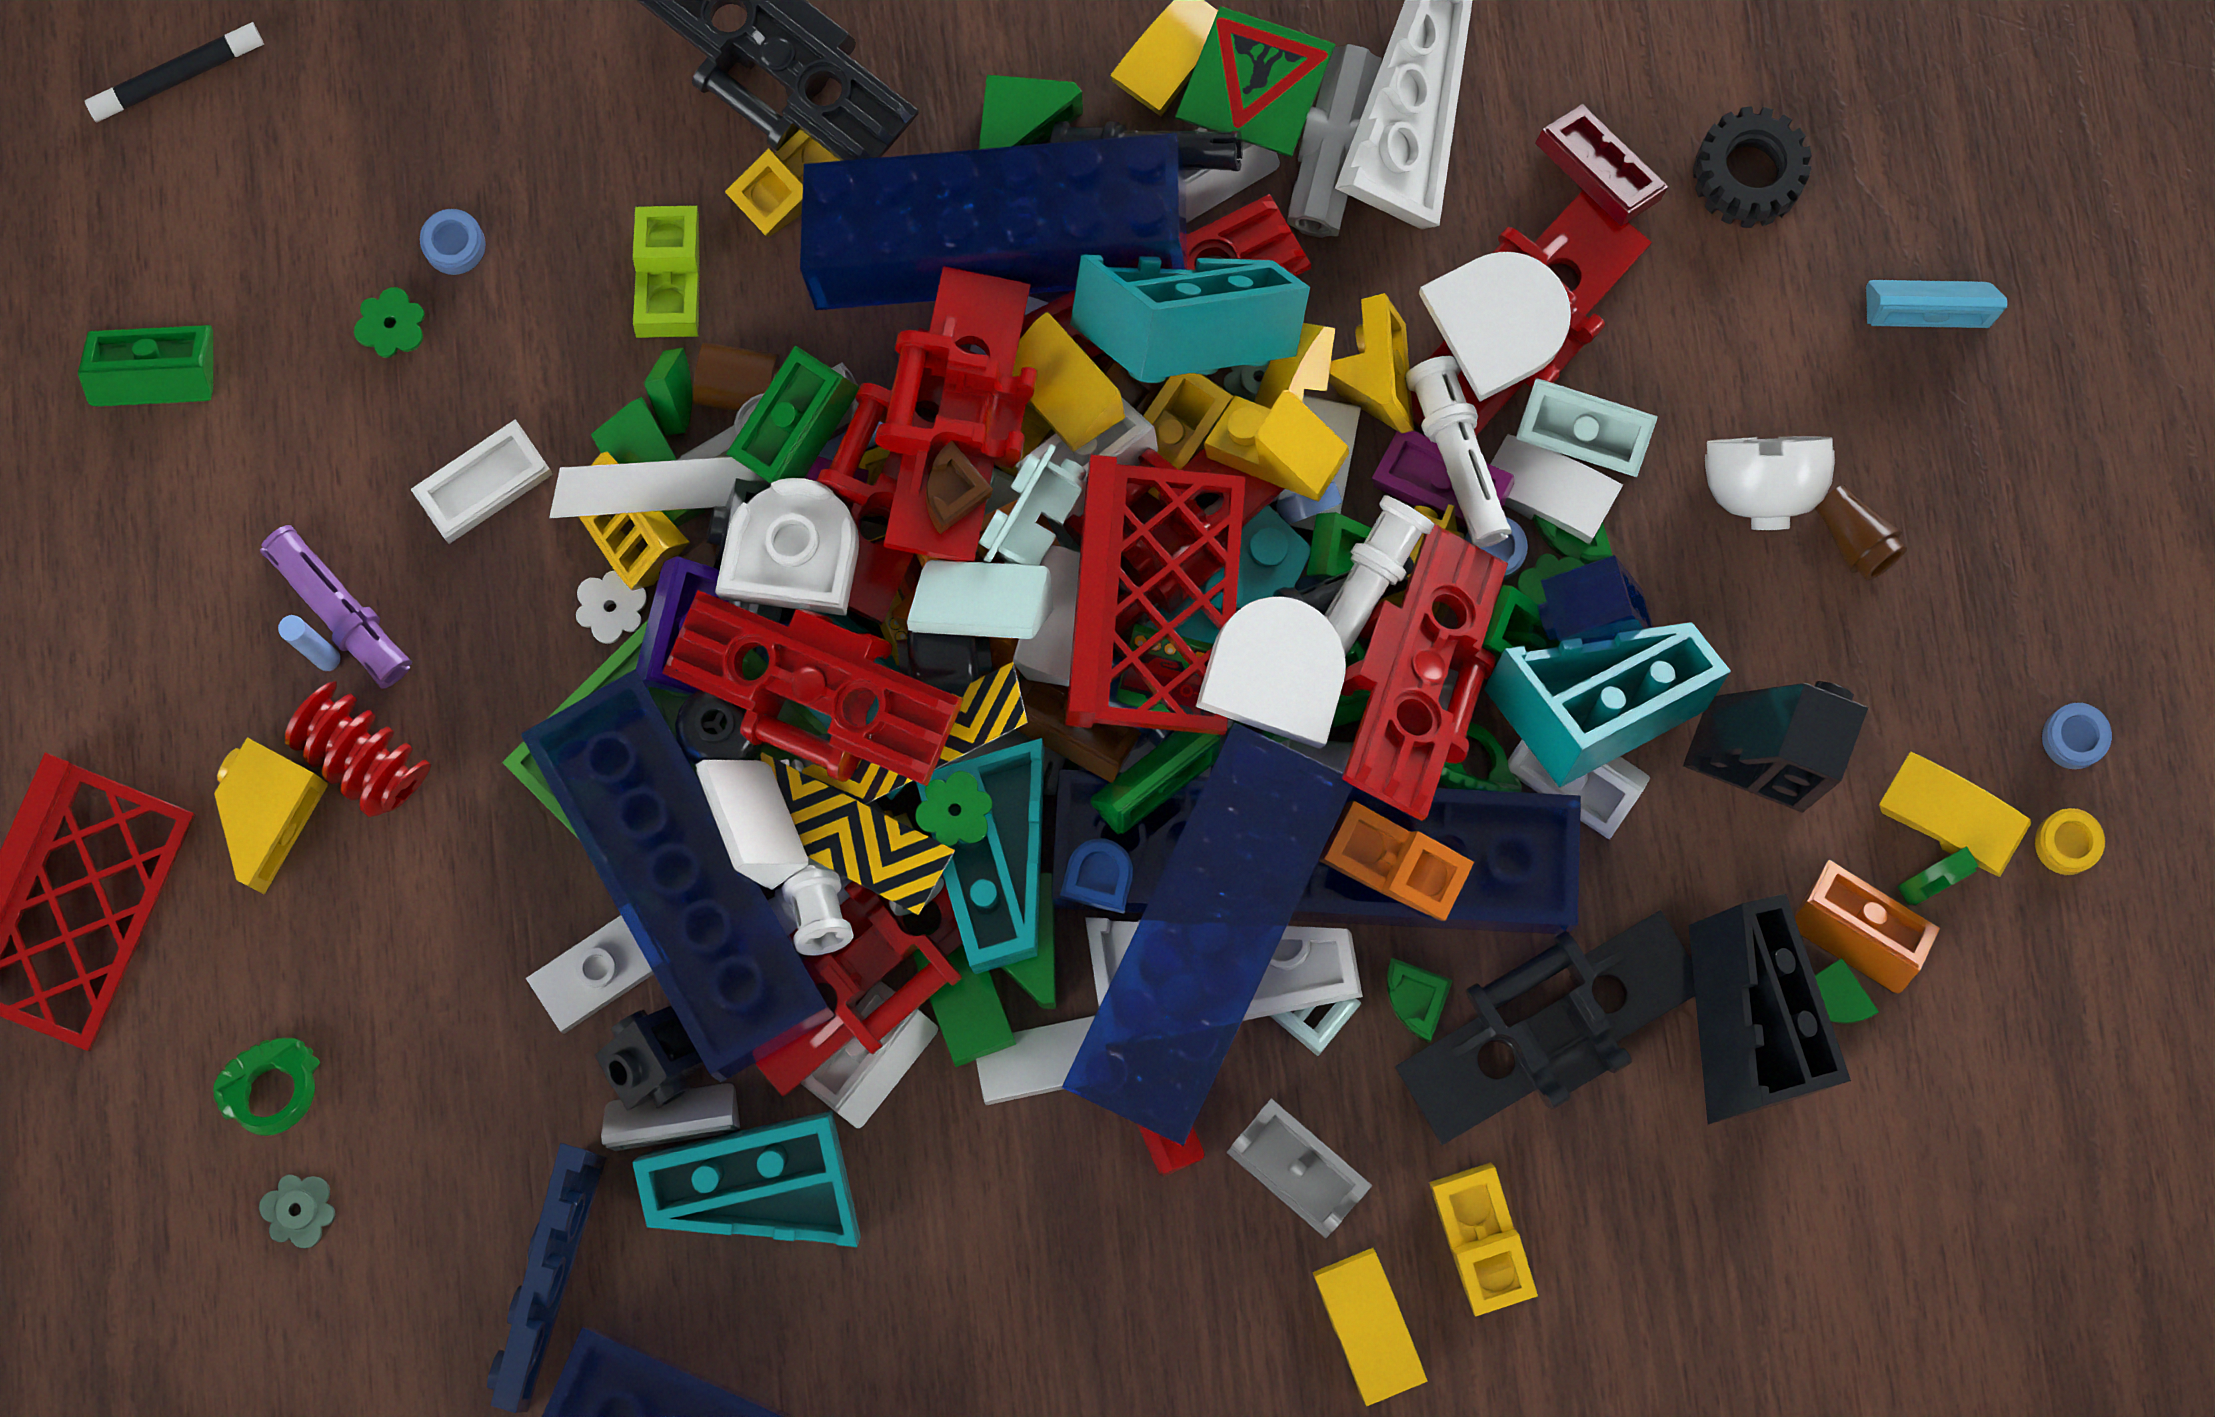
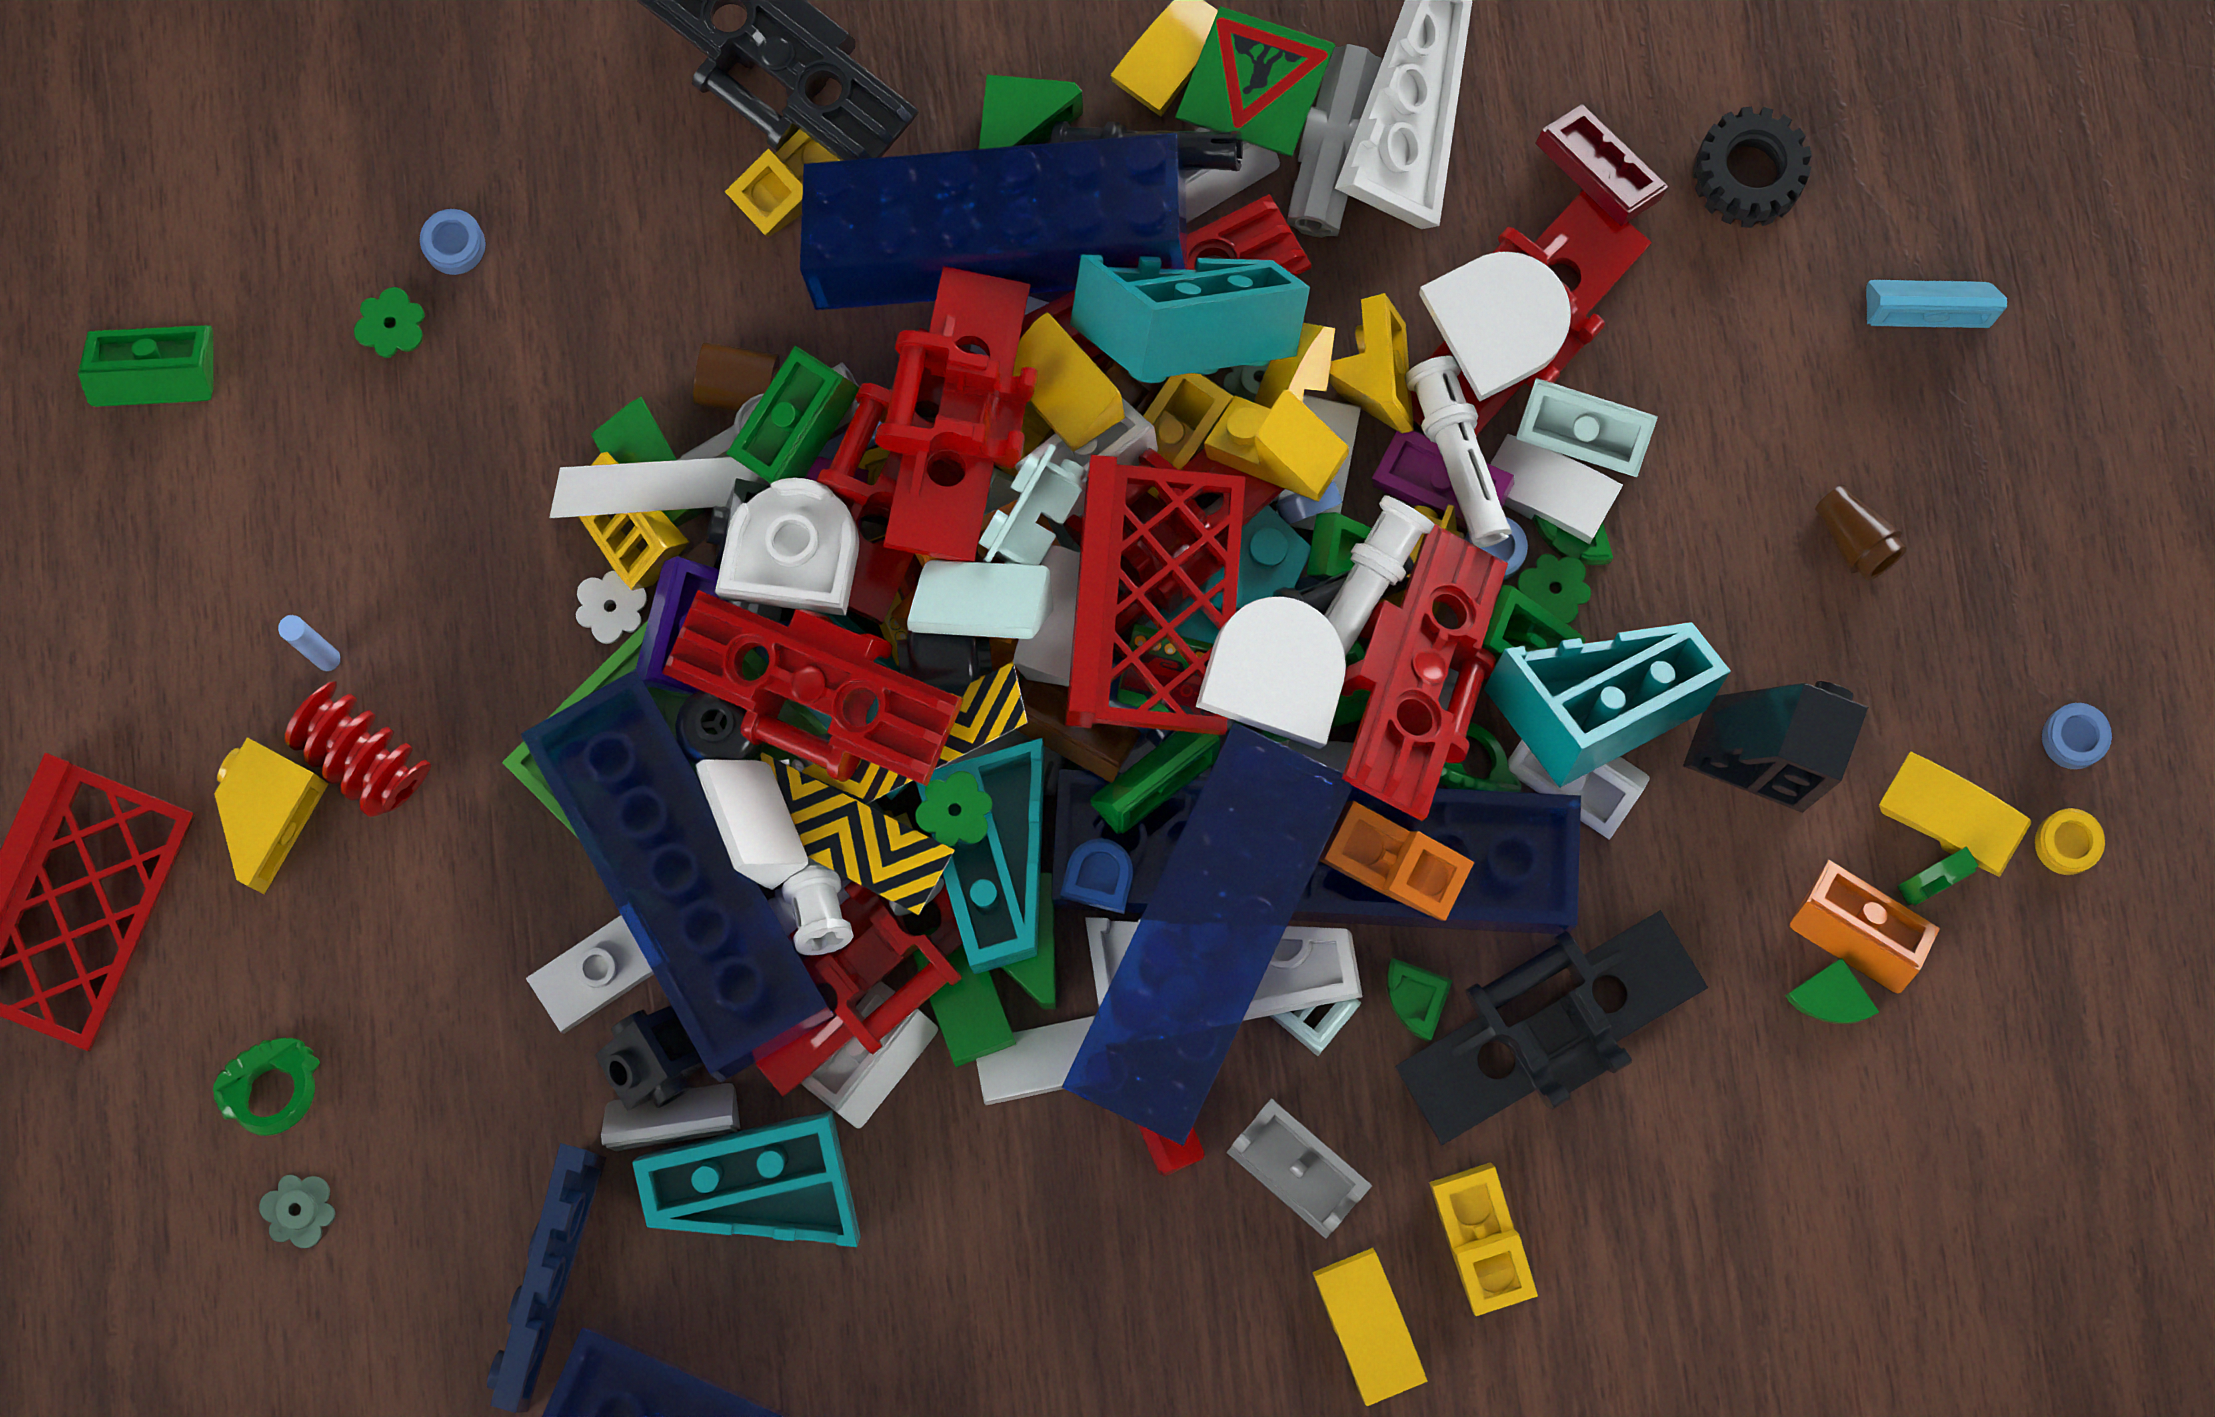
(174, 72): black bar -> none
(351, 624): medium lavender pin -> none
(481, 481): white tile -> none
(666, 271): lime slope -> none
(671, 391): green tile -> none
(954, 488): reddish brown tile -> none
(1593, 603): clear blue arch -> none
(1759, 1011): black wedge -> none
(1770, 477): white cylinder -> none

